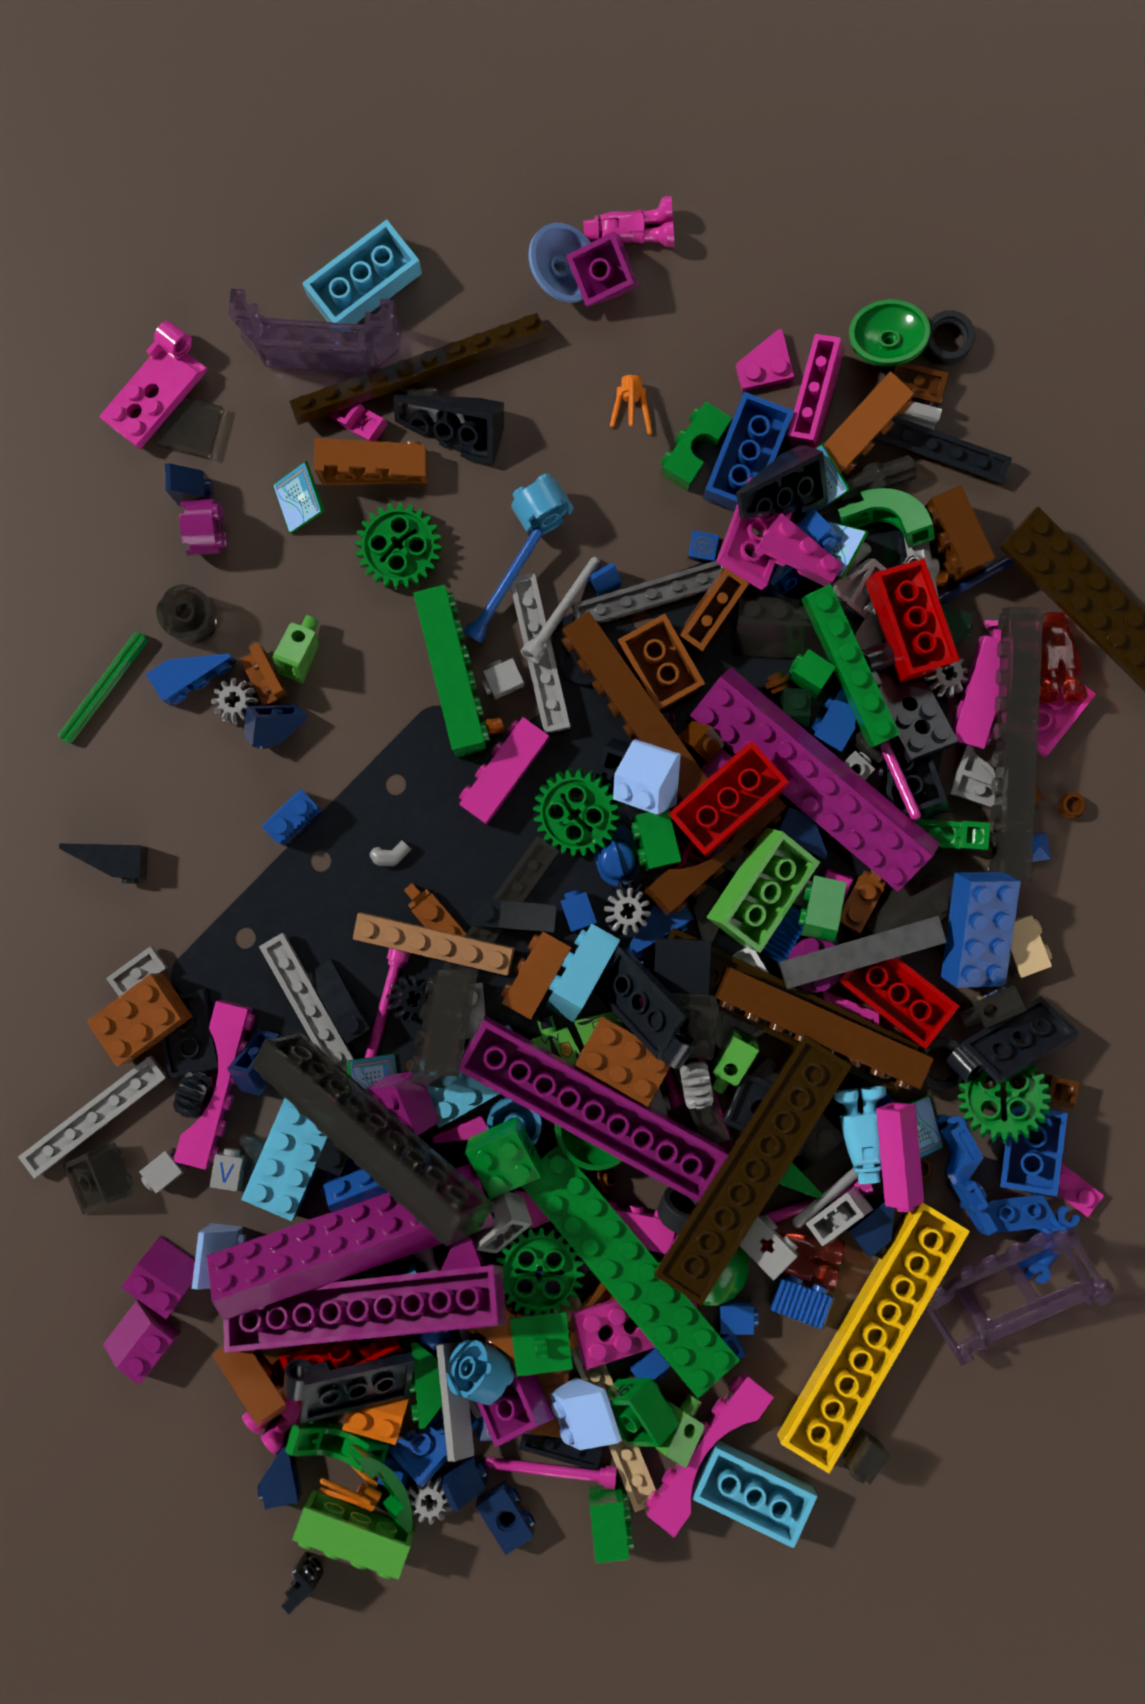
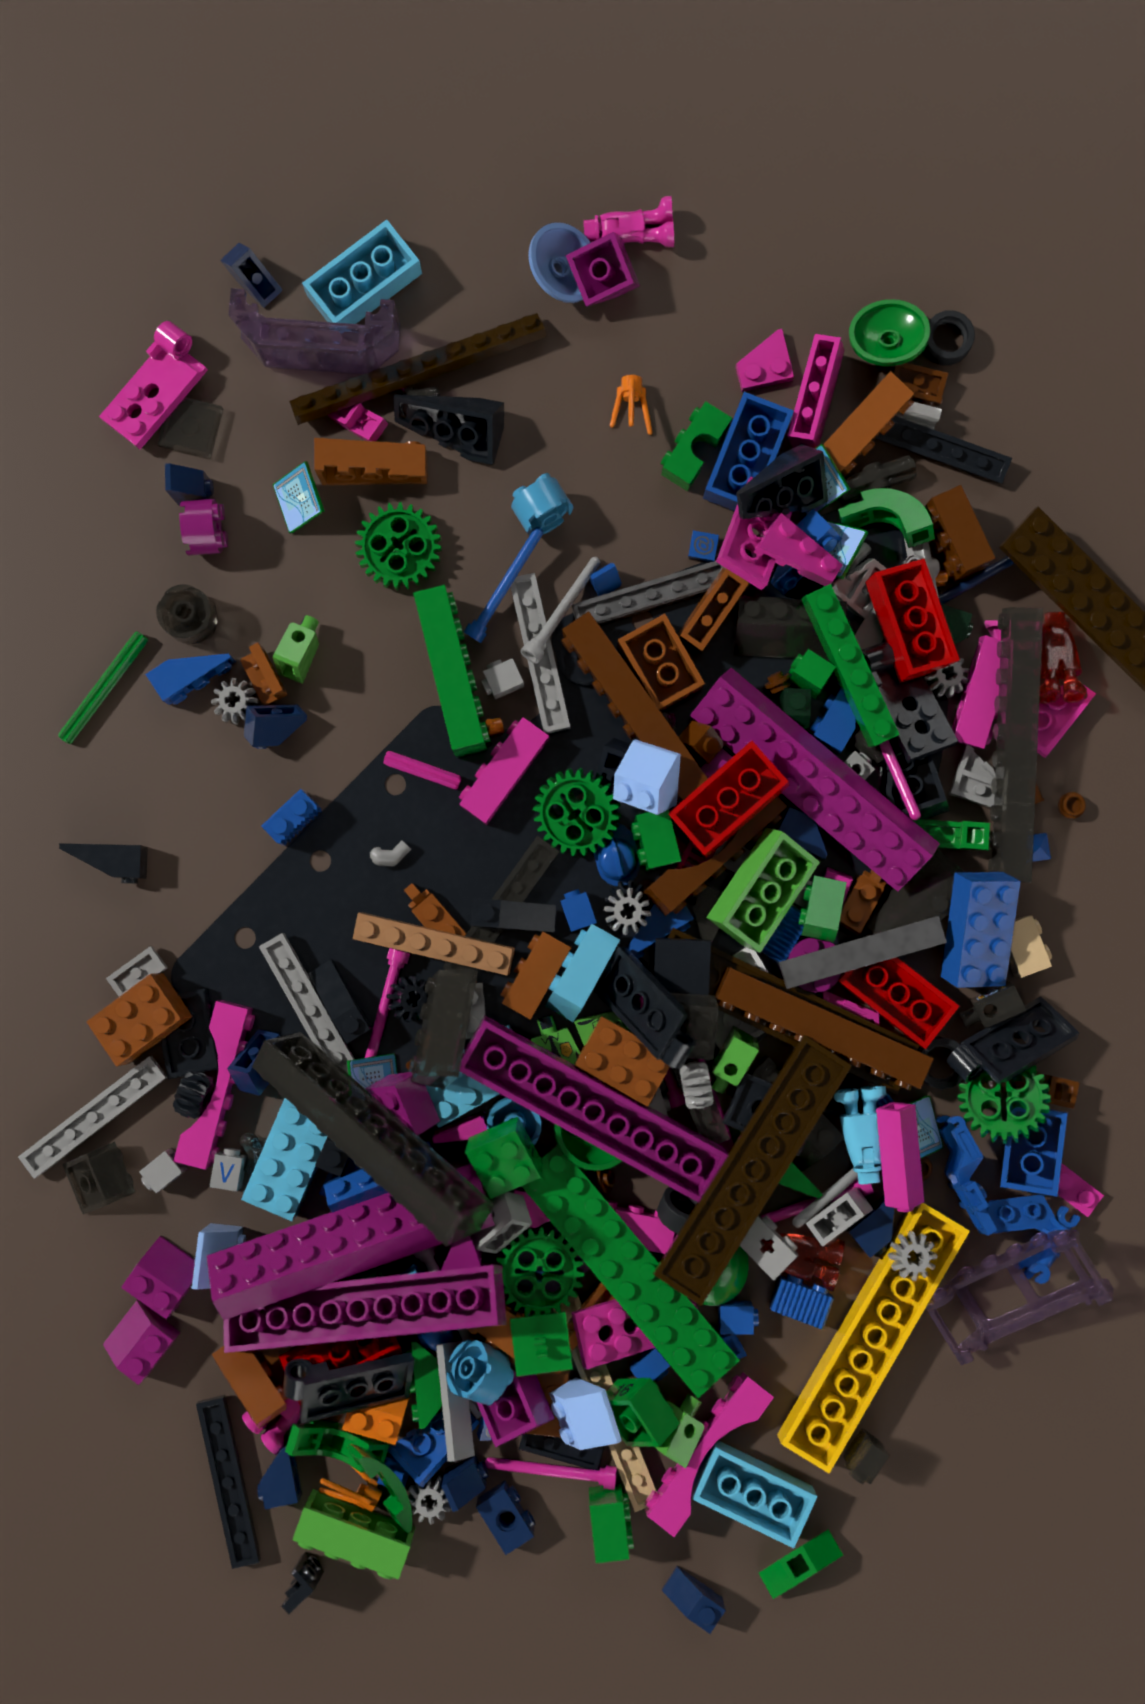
(228, 1481): none -> black plate
(251, 274): none -> dark blue slope
(422, 770): none -> dark pink axle
(694, 1599): none -> dark blue slope
(801, 1564): none -> green slope
(902, 1260): none -> light grey gear

